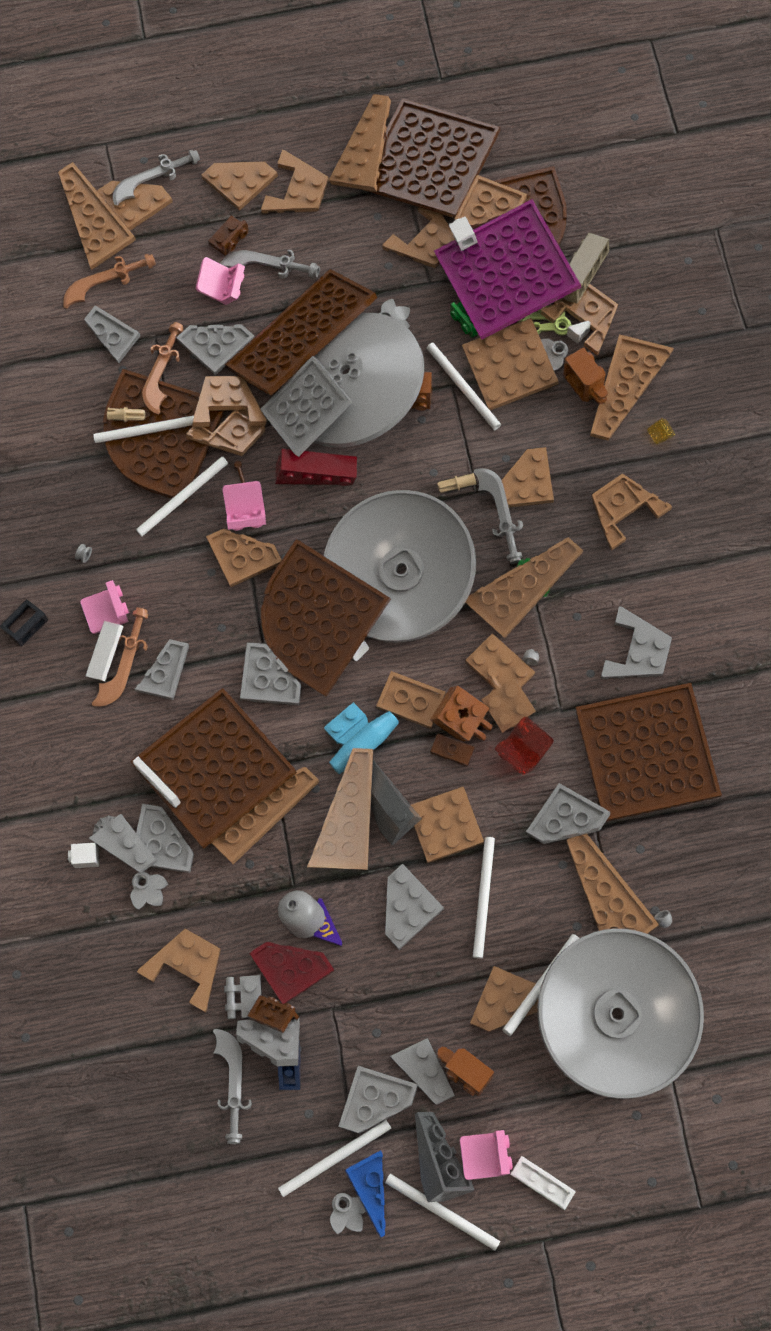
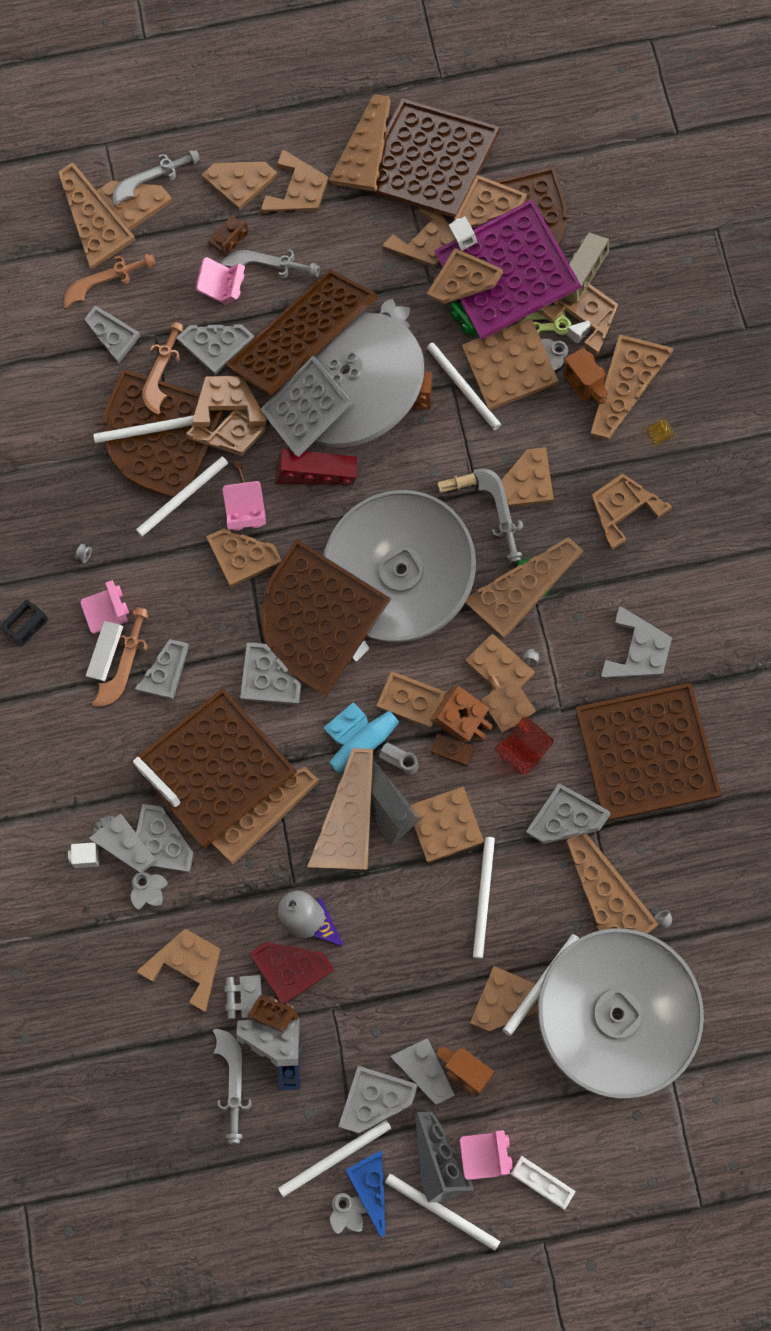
(125, 414): tan axle -> none
(398, 757): none -> light grey piece
(407, 907): light grey plate -> none
(463, 277): none -> medium nougat plate

